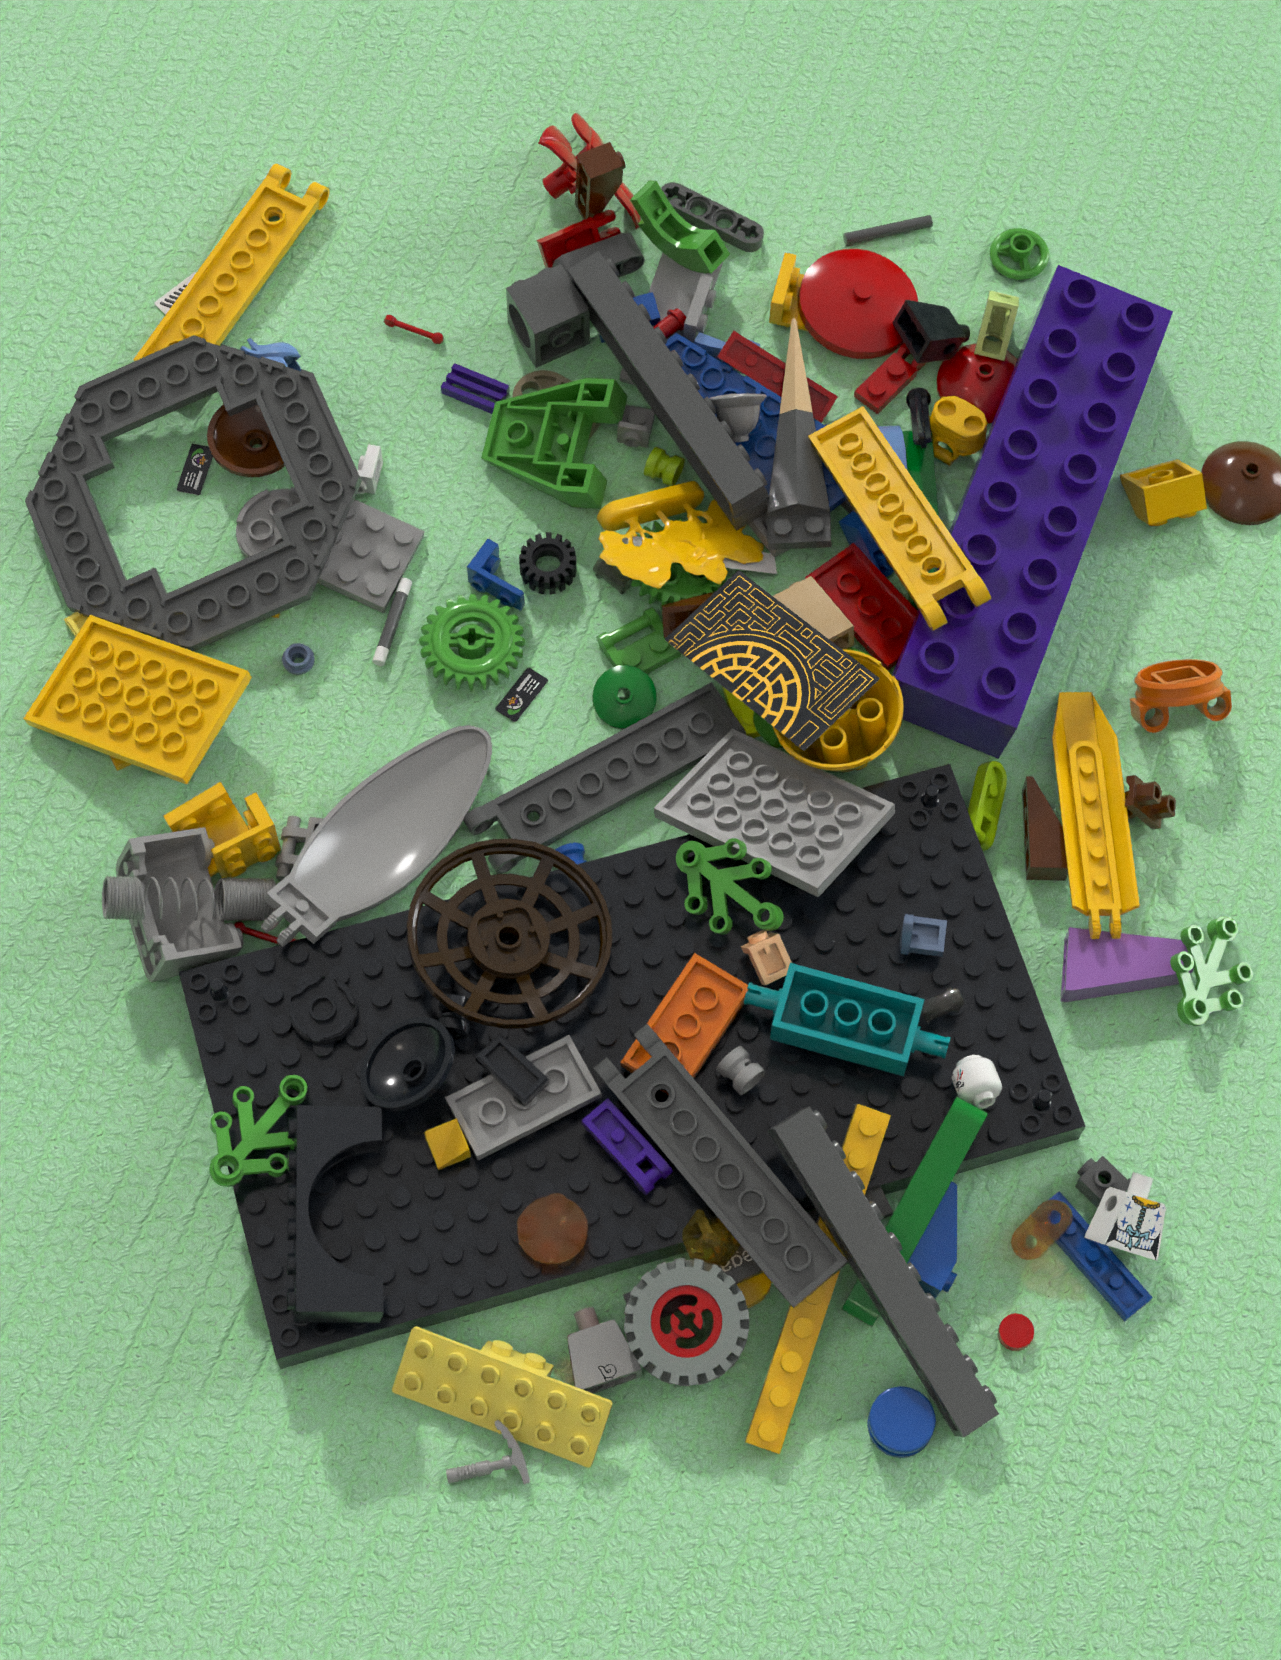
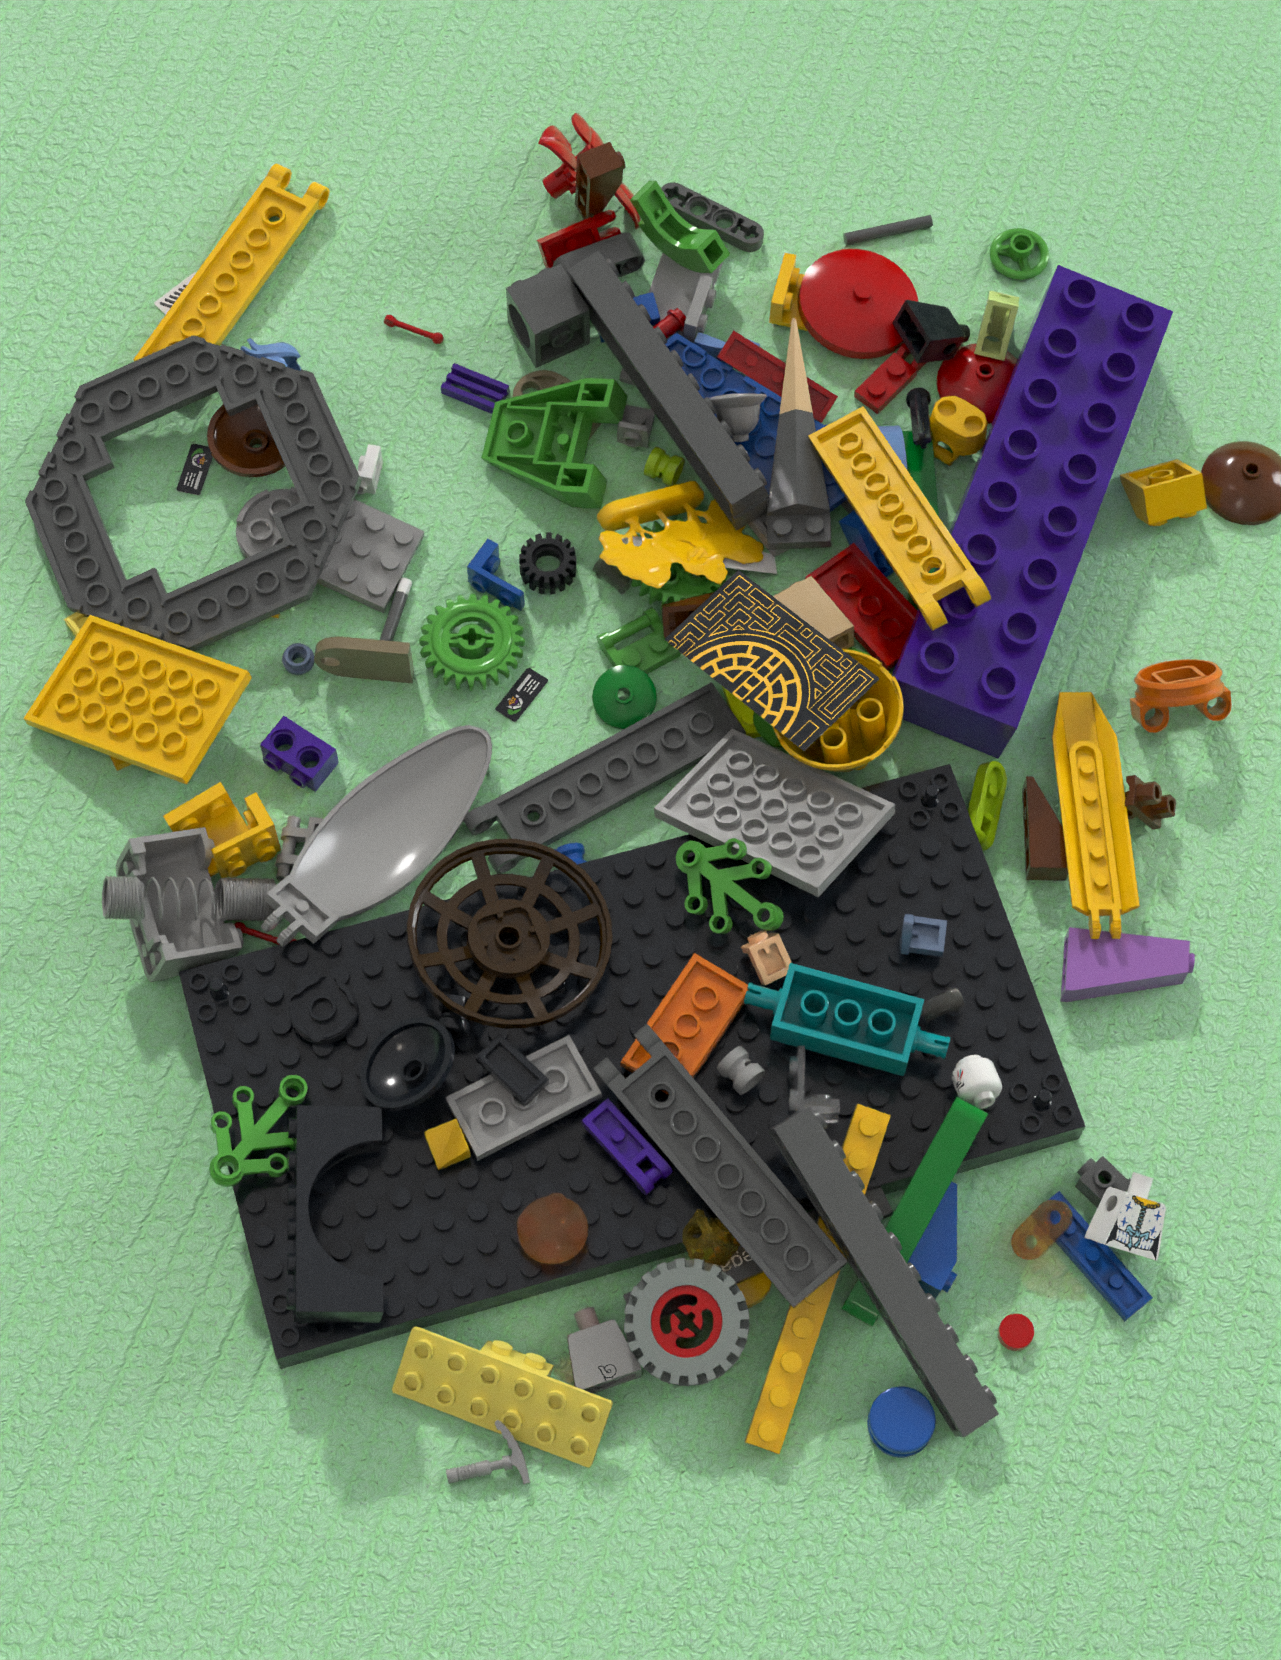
(304, 749): none -> dark purple brick
(365, 659): none -> dark tan tile
(823, 1103): none -> clear bracket
(1194, 1007): bright green plant -> none

